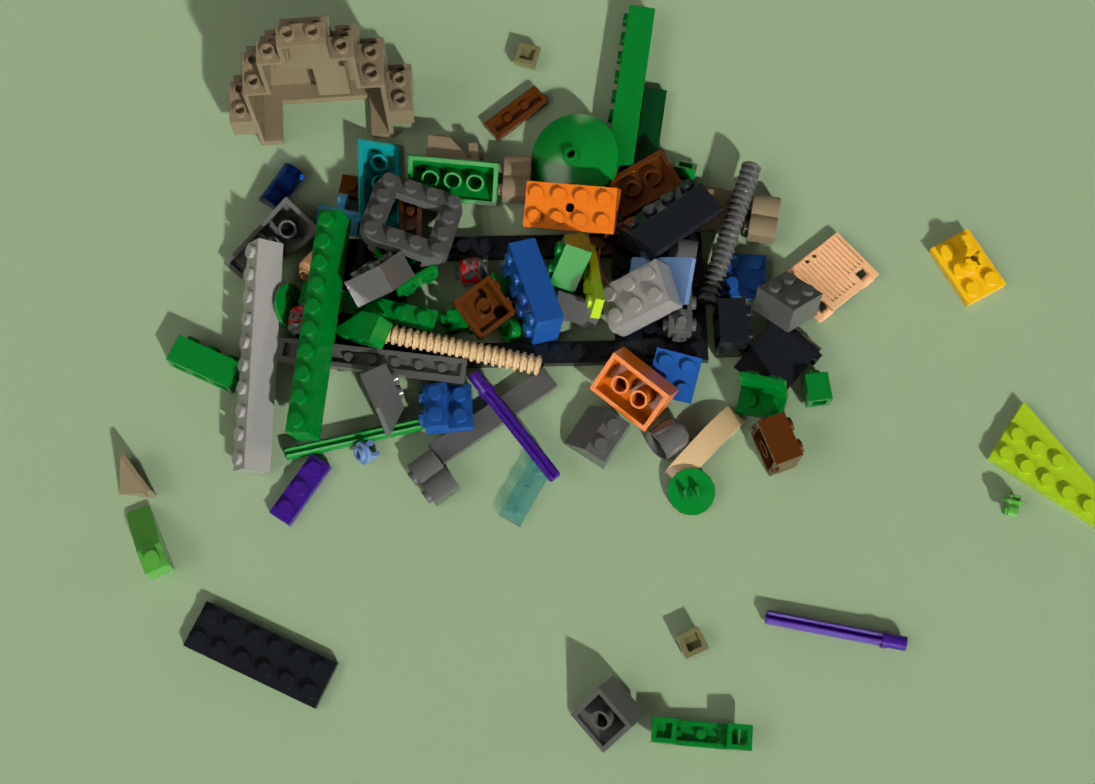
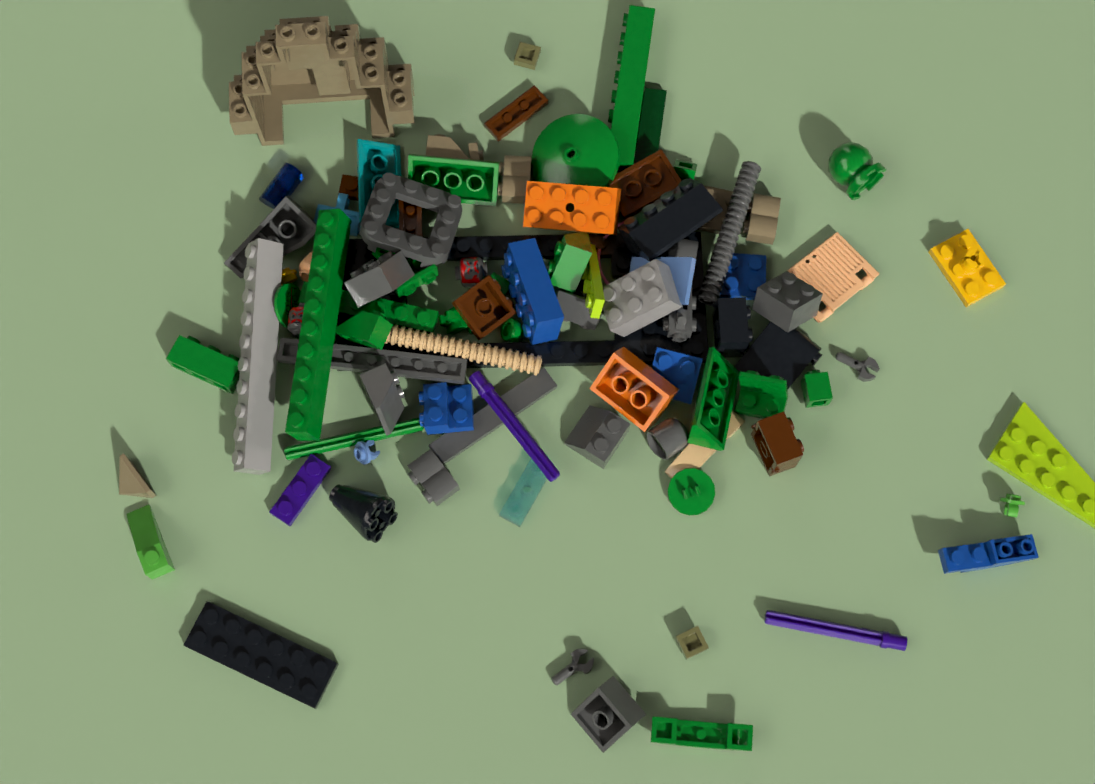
(288, 276): none -> yellow plate
(364, 510): none -> black cone
(573, 667): none -> dark grey bar
(714, 402): none -> green slope
(854, 167): none -> green tile
(859, 366): none -> dark grey bar
(988, 554): none -> blue slope

